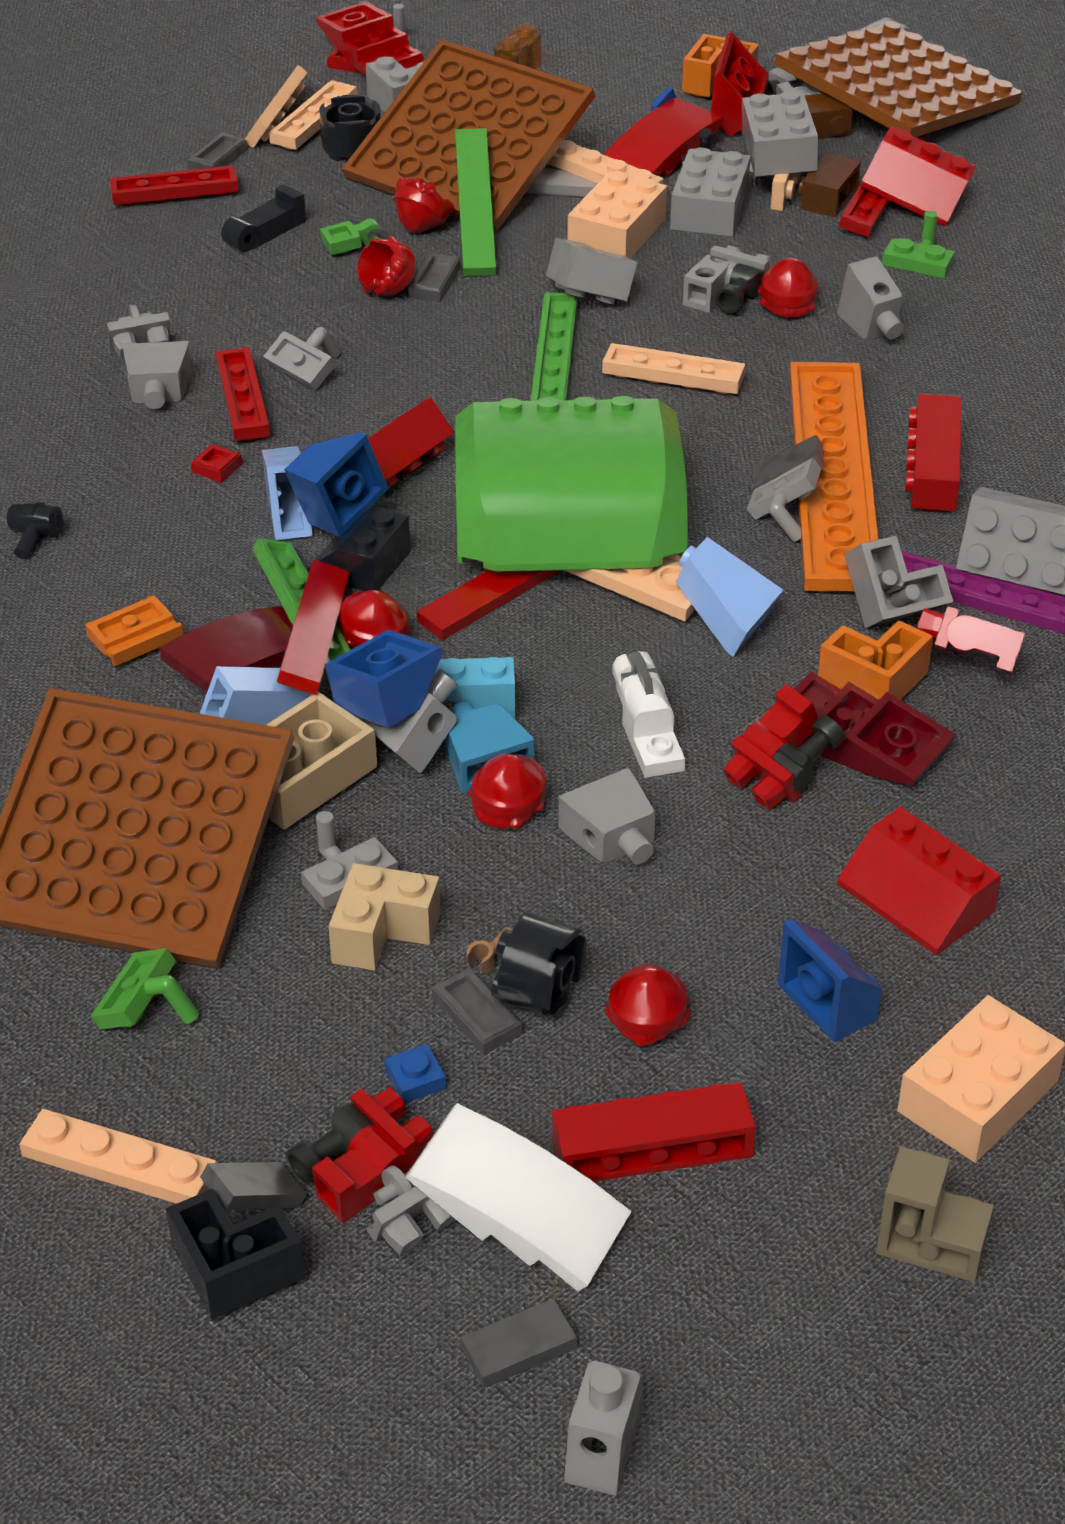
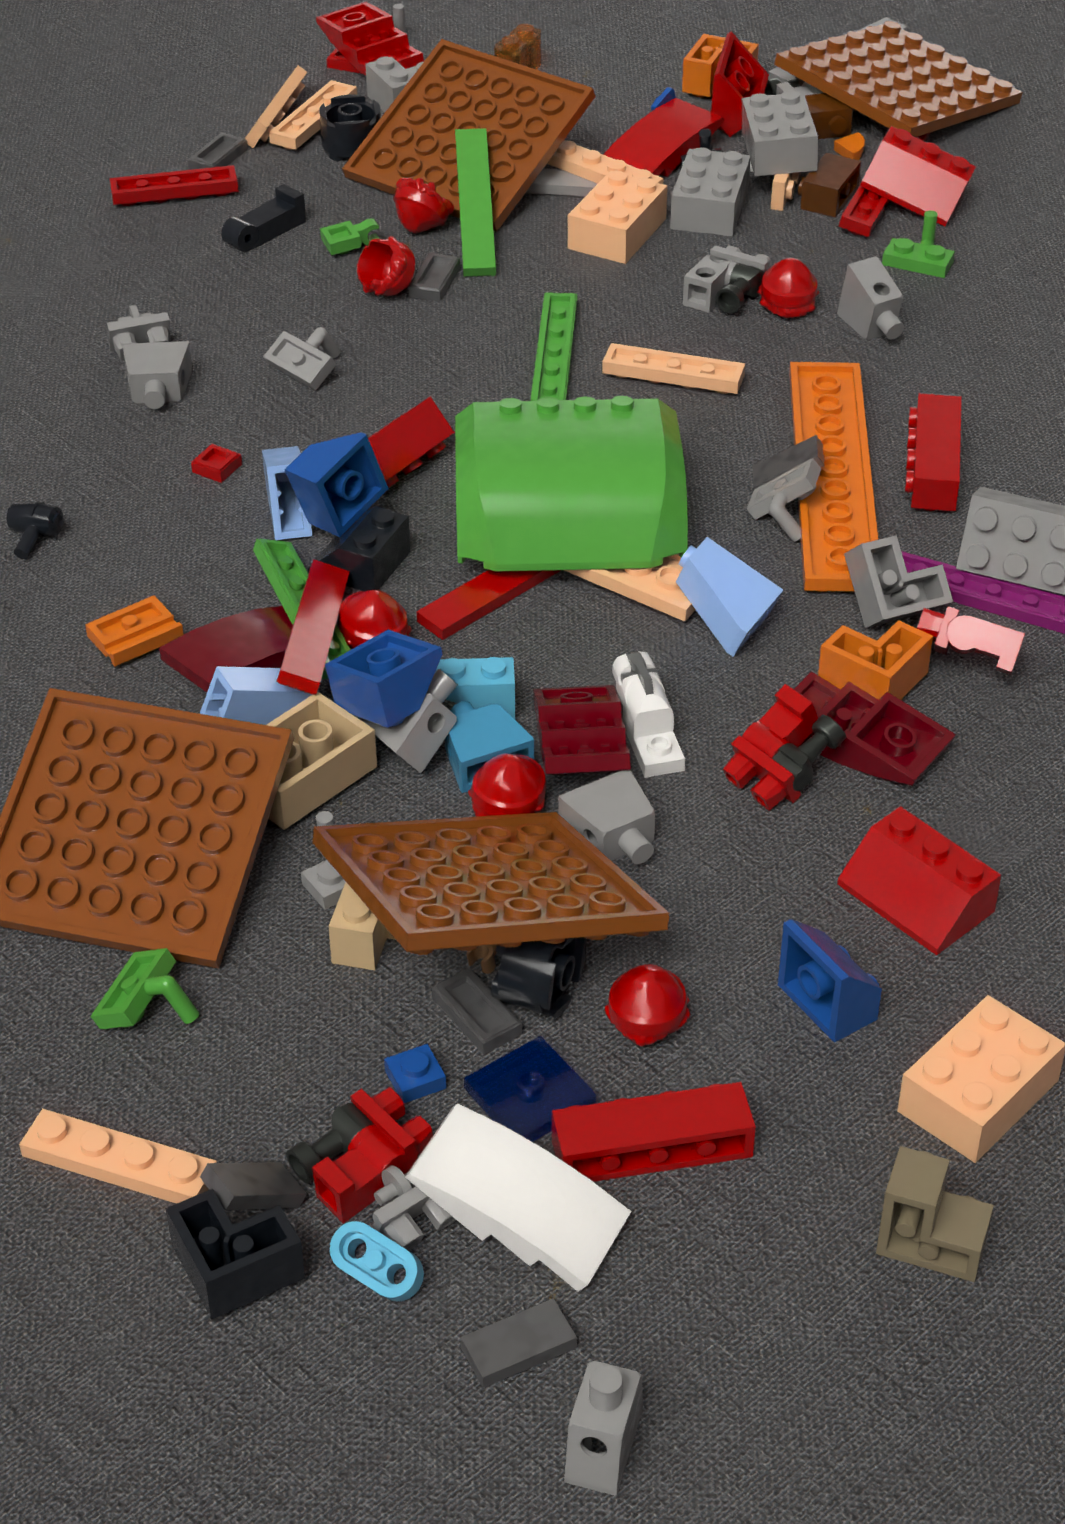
(242, 394): red plate -> none
(378, 1263): none -> medium azure plate
(487, 881): none -> dark orange plate
(526, 1088): none -> clear blue plate
(581, 729): none -> dark red slope
(585, 269): light grey brick -> none
(850, 146): none -> orange tile

